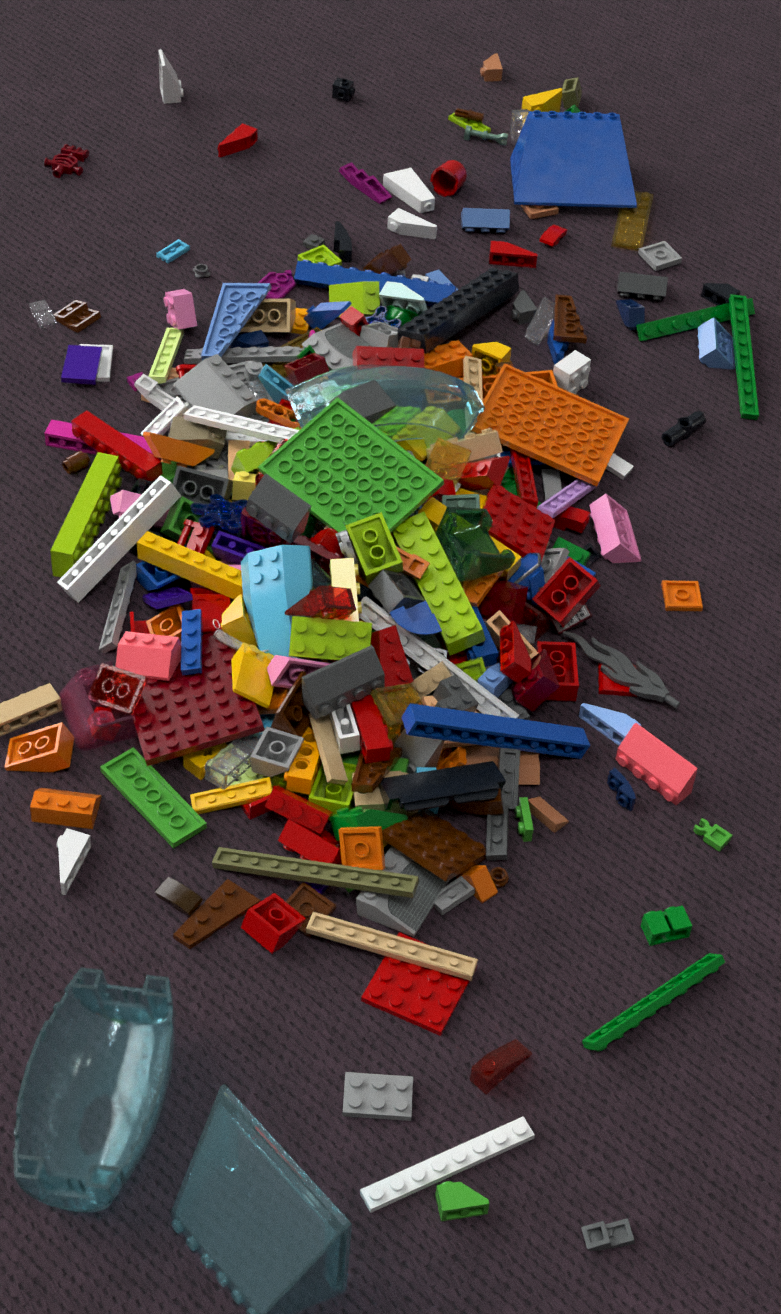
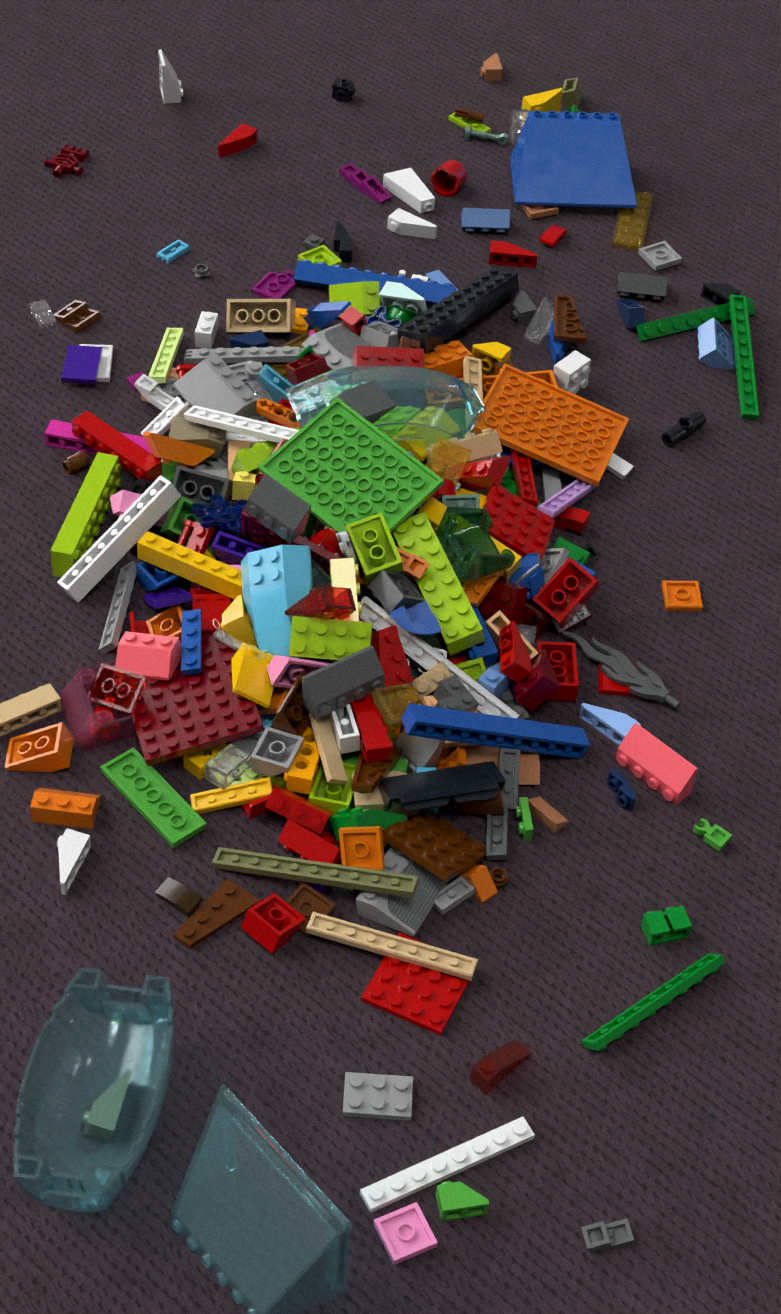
(105, 1110): none -> sand green slope
(180, 309): bright pink brick -> none
(206, 330): none -> white brick
(232, 311): medium blue wing -> none
(390, 261): reddish brown wedge -> none
(405, 1233): none -> bright pink plate
(614, 531): bright pink slope -> none

